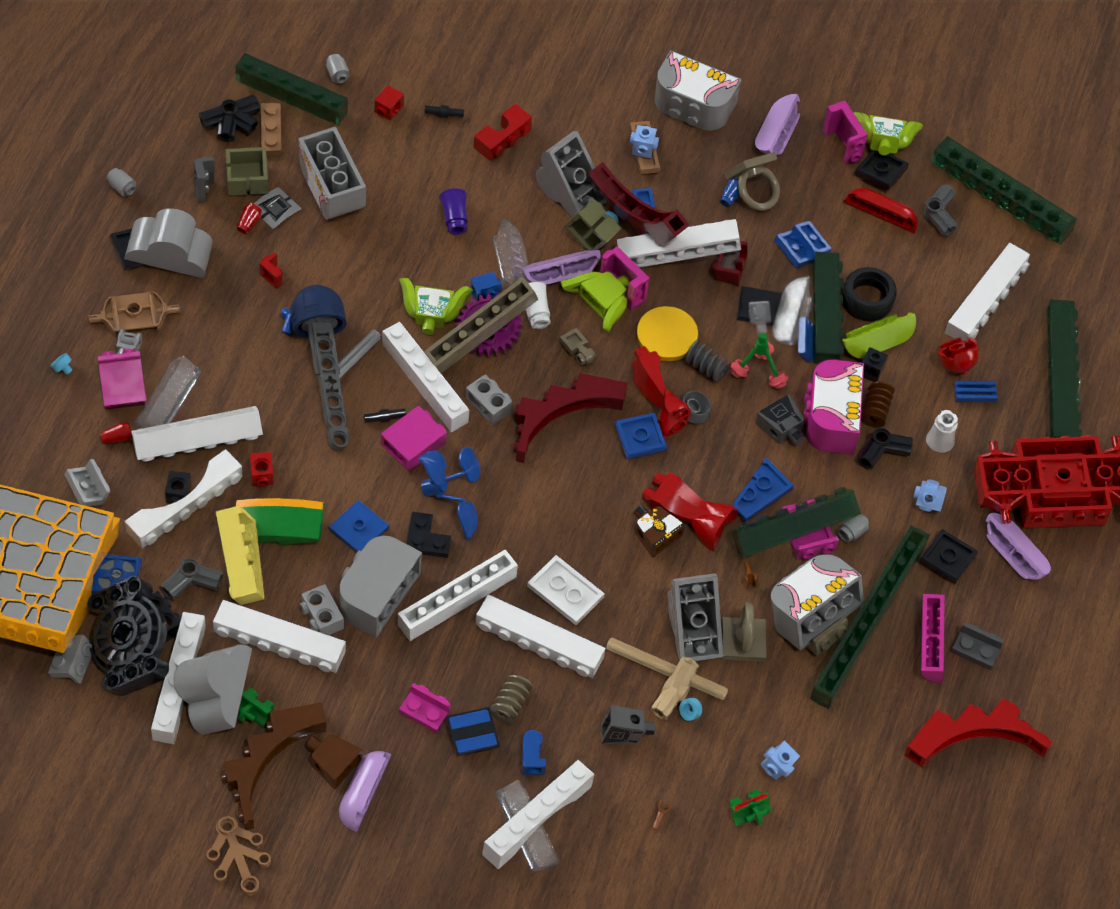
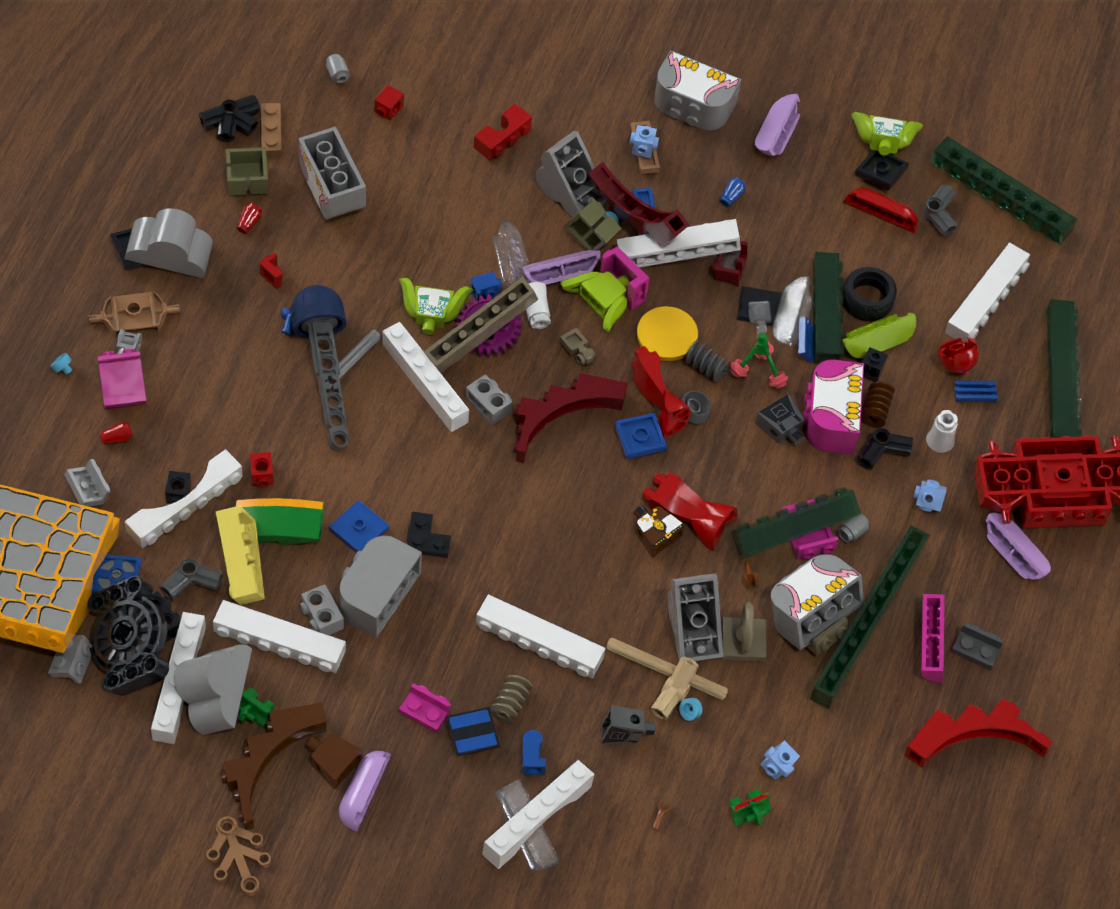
(121, 182): light grey brick -> none
(169, 394): clear brick -> none
(197, 433): white brick -> none
(203, 177): dark grey bracket -> none
(276, 207): sticker -> none
(291, 89): clear green brick -> none
(384, 415): black bar -> none
(413, 437): dark pink brick -> none
(436, 466): blue plant -> none
(444, 111): black bar -> none
(454, 210): dark purple plant -> none
(457, 595): white brick -> none
(565, 590): white plate -> none
(752, 168): dark tan tile -> none
(762, 491): blue wing -> none
(802, 244): blue slope -> none
(843, 121): dark pink panel -> none
(948, 556): black plate -> none

